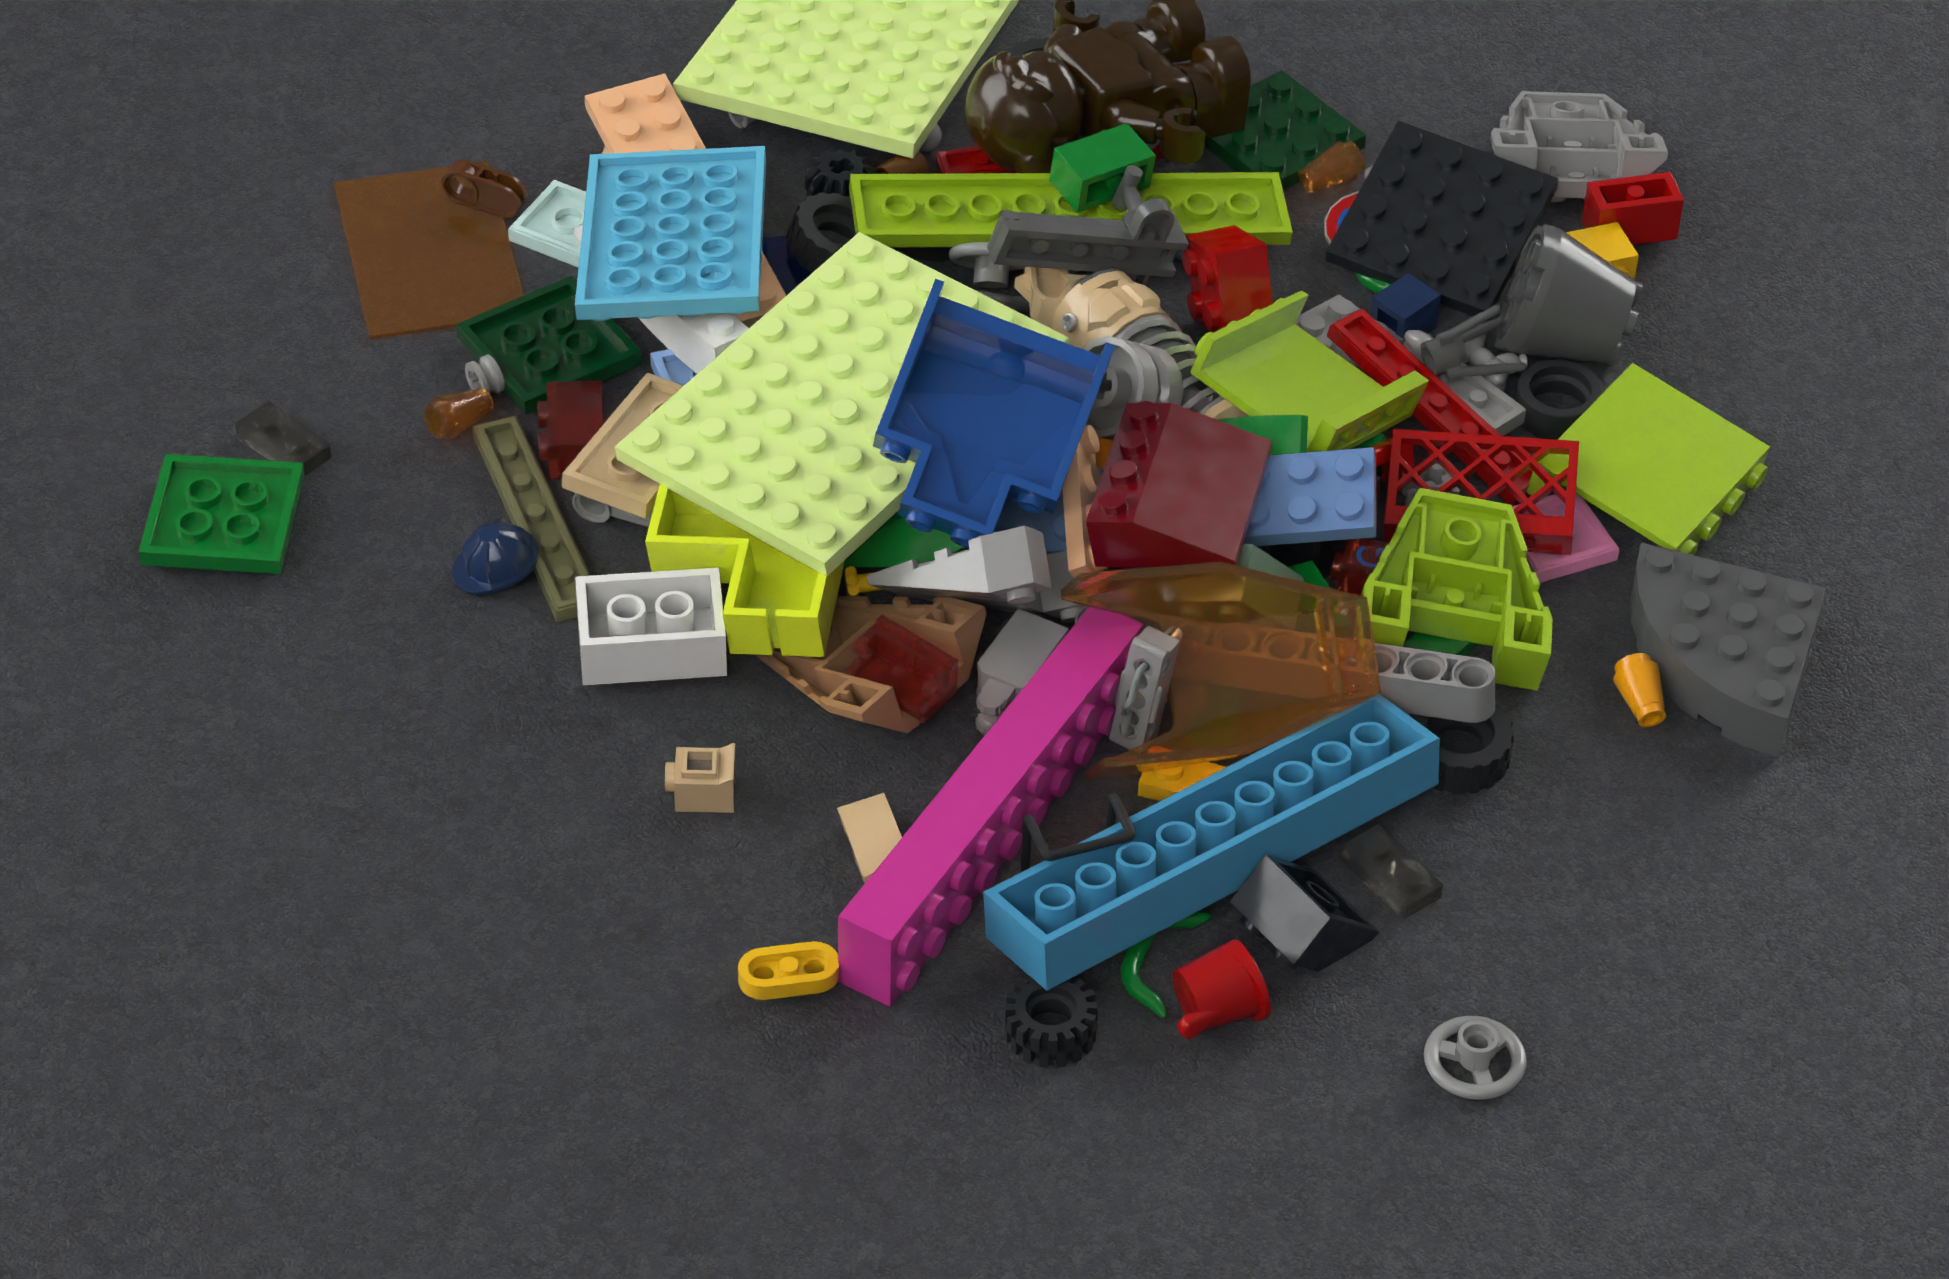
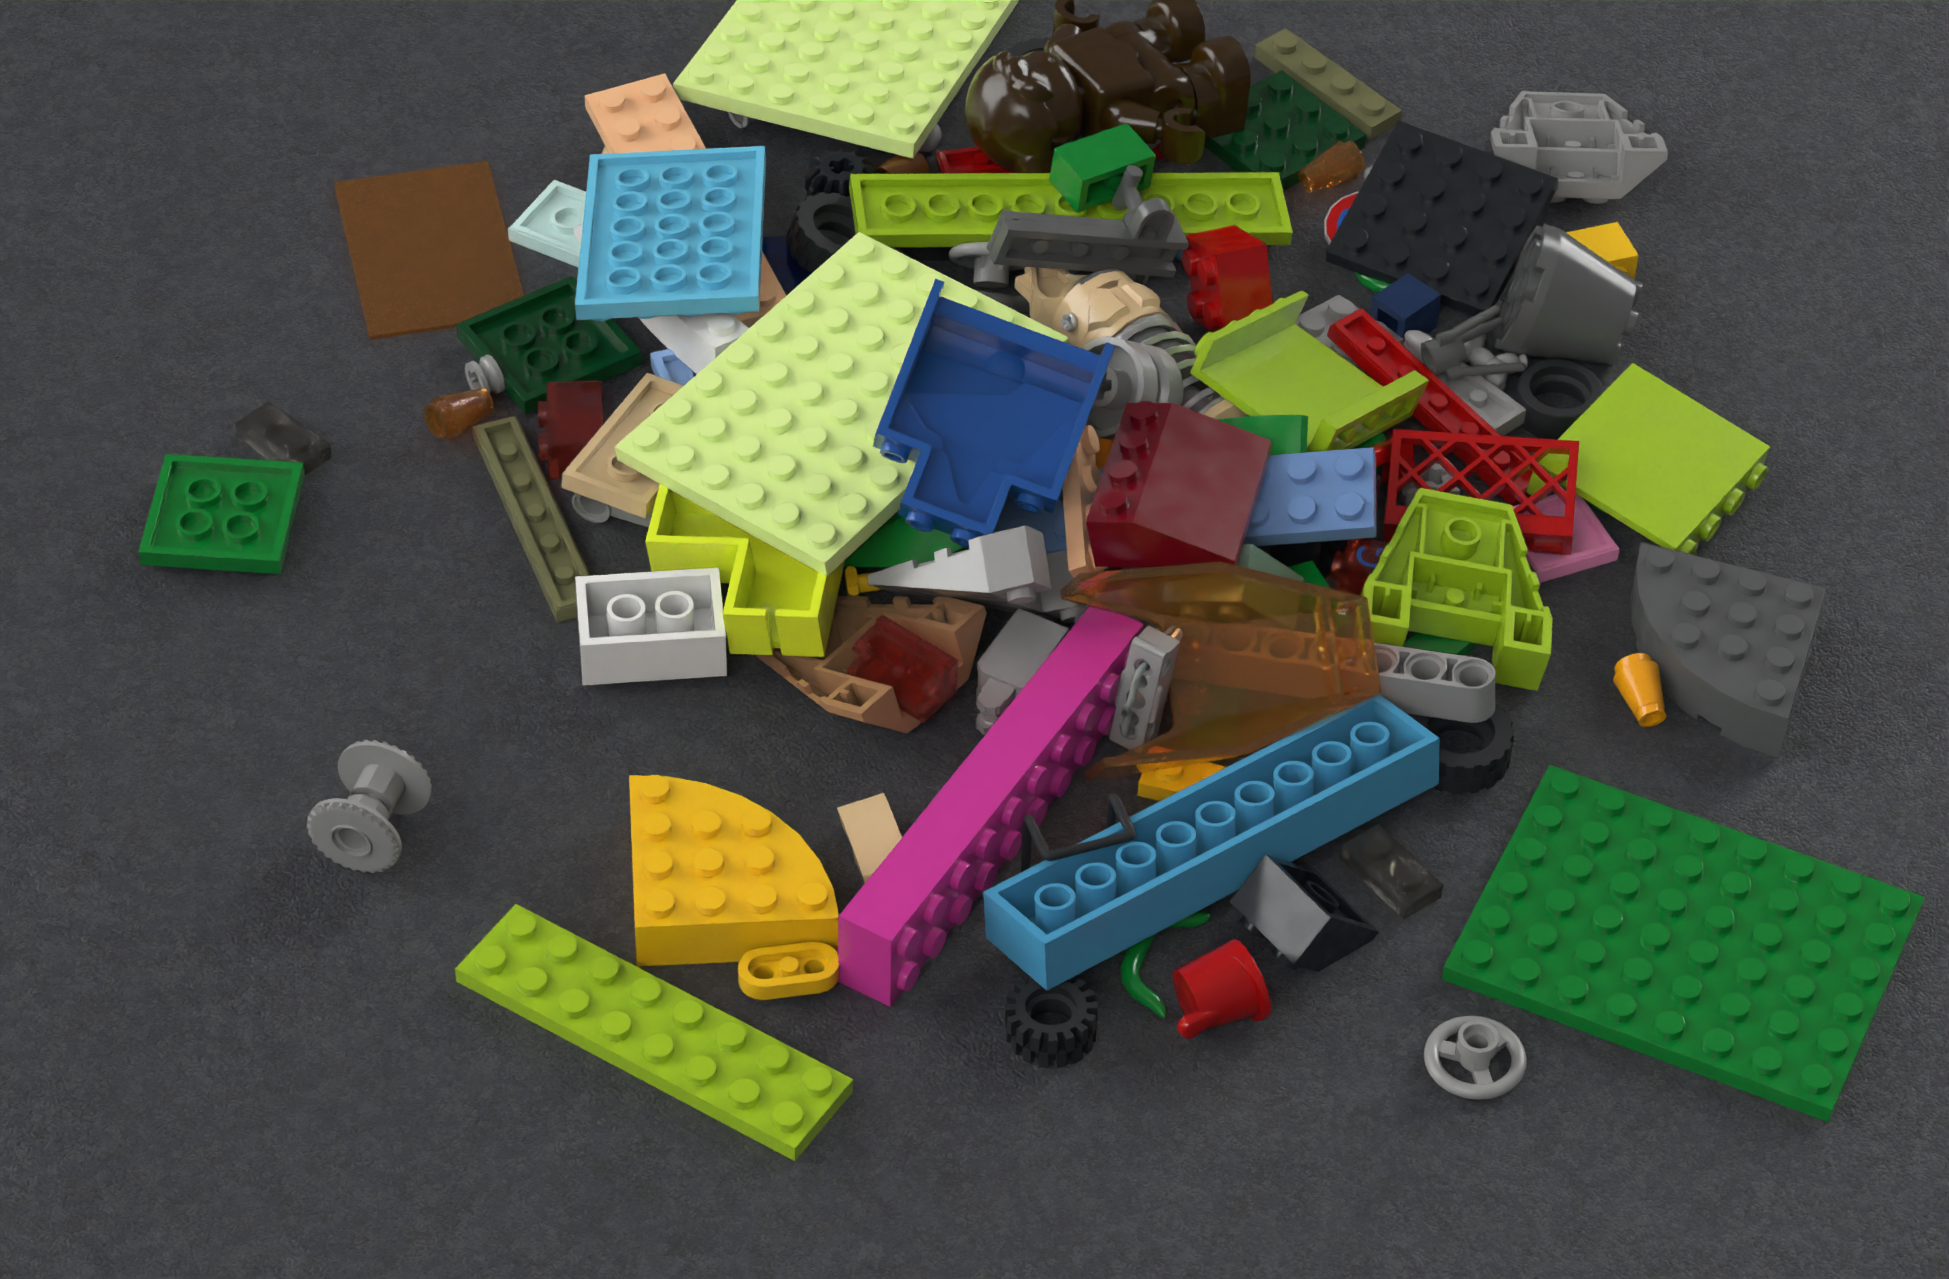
(358, 828): none -> light grey hose
(491, 192): reddish brown piece -> none
(494, 558): dark blue piece -> none
(655, 1031): none -> lime plate
(702, 779): tan window -> none
(719, 876): none -> yellow brick
(1328, 82): none -> olive plate
(1643, 206): red brick -> none
(1686, 941): none -> green plate

